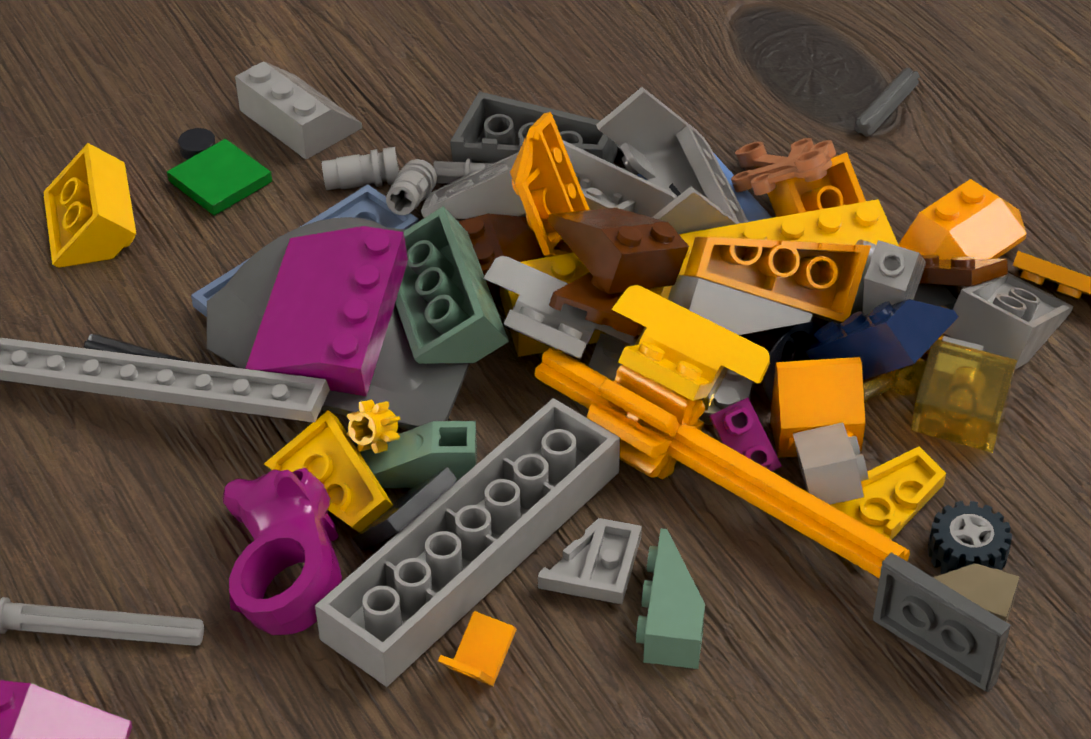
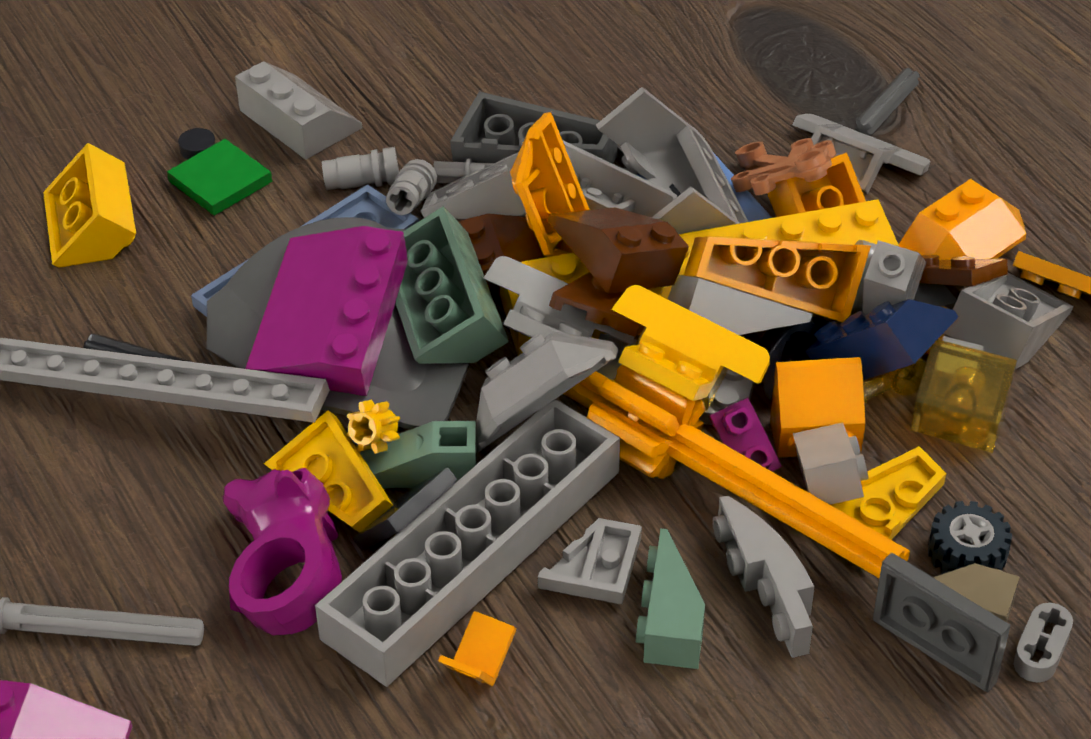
(535, 379): none -> light grey wedge
(772, 567): none -> light grey slope
(864, 151): none -> light grey plate
(1051, 645): none -> light grey beam

